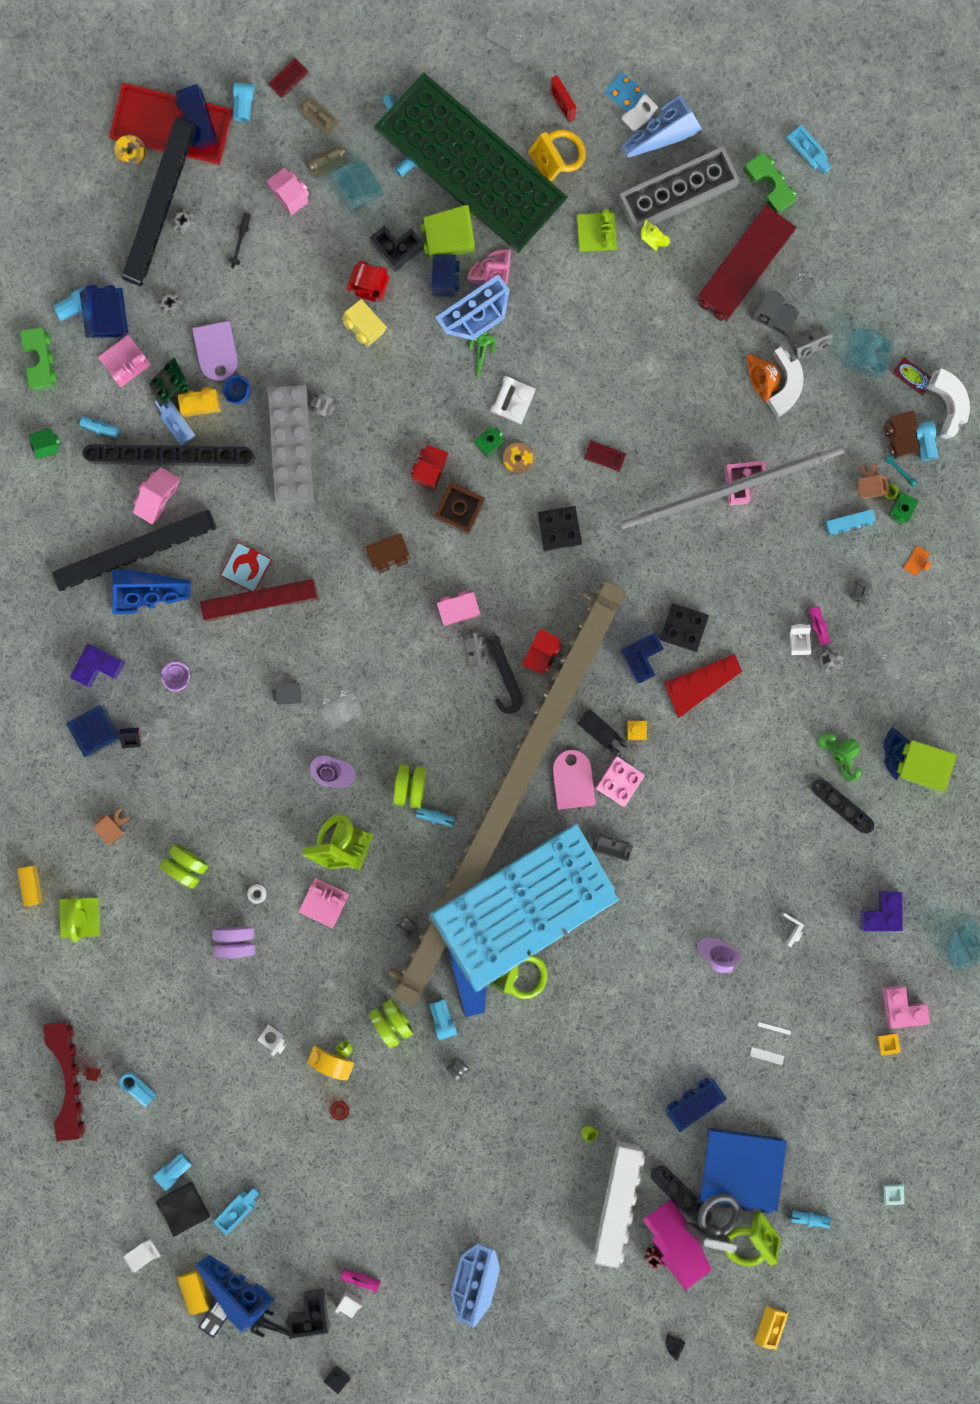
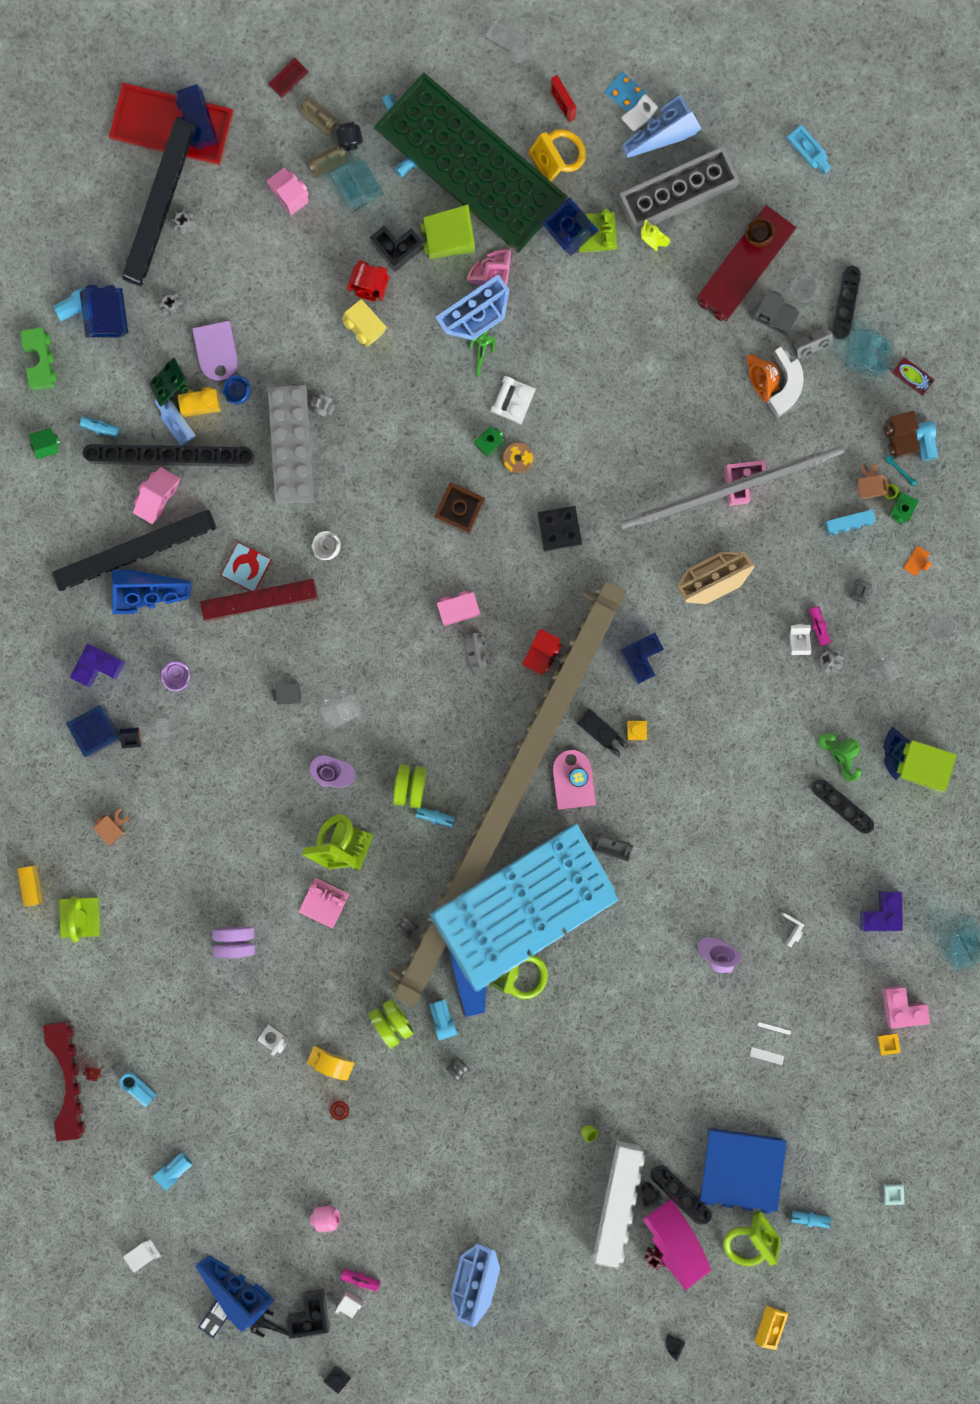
(124, 361): bright pink hinge -> none
(138, 150): clear piece -> none
(182, 1209): black brick -> none
(185, 863): lime wheel -> none
(193, 1292): yellow brick -> none
(236, 1211): medium azure hinge -> none
(243, 99): medium azure piece -> none
(243, 229): black piece -> none
(250, 893): white plate -> none
(325, 1218): none -> bright pink head
(330, 541): none -> white hair
(344, 1048): lime hinge -> none
(349, 136): none -> black head
(388, 553): reddish brown brick -> none
(429, 467): red brick -> none
(444, 275): clear blue brick -> none
(507, 676): black piece -> none
(570, 226): none -> clear blue brick
(578, 777): none -> tile
(605, 456): dark red tile -> none
(620, 781): bright pink hinge -> none
(651, 1198): none -> black hinge
(684, 627): black brick -> none
(695, 1104): clear blue brick -> none
(697, 685): red wing -> none
(710, 1234): dark grey tile -> none
(715, 577): none -> tan wedge
(759, 232): none -> reddish brown hair
(763, 169): bright green arch -> none
(844, 302): none -> black beam
(956, 399): white arch -> none

